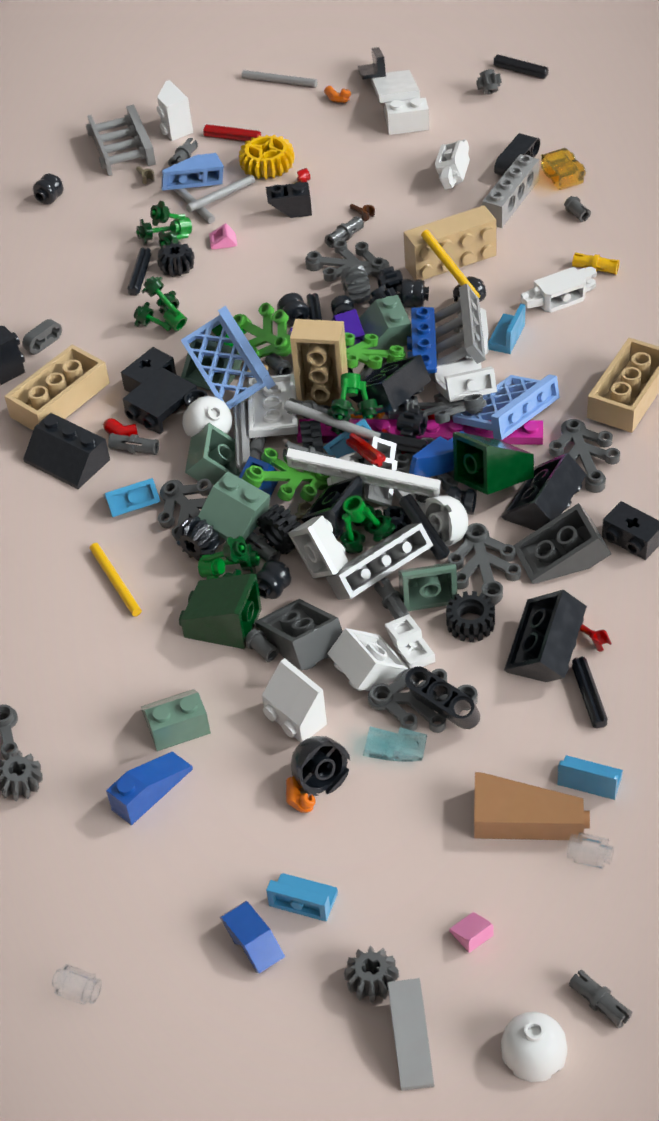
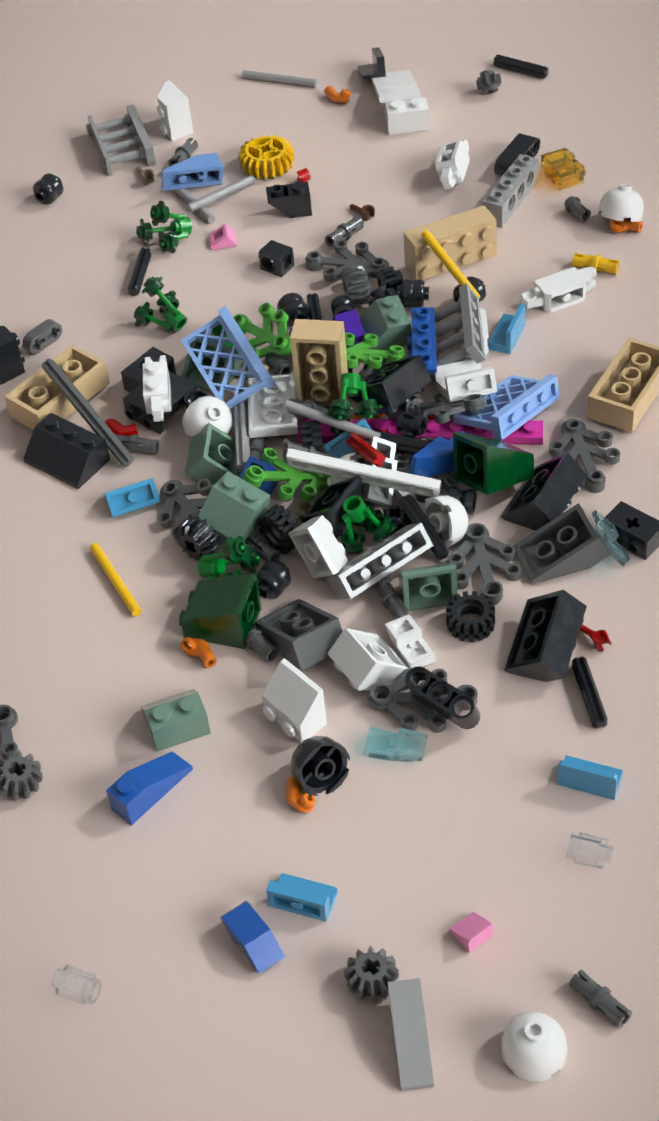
(87, 412): none -> dark grey axle
(156, 388): none -> white hinge
(175, 259): black gear -> none
(199, 648): none -> orange arm
(230, 133): red axle -> none
(276, 258): none -> black brick
(525, 811): medium nougat slope -> none
(609, 535): none -> clear light blue slope
(621, 204): none -> white cylinder
(622, 226): none -> orange arm

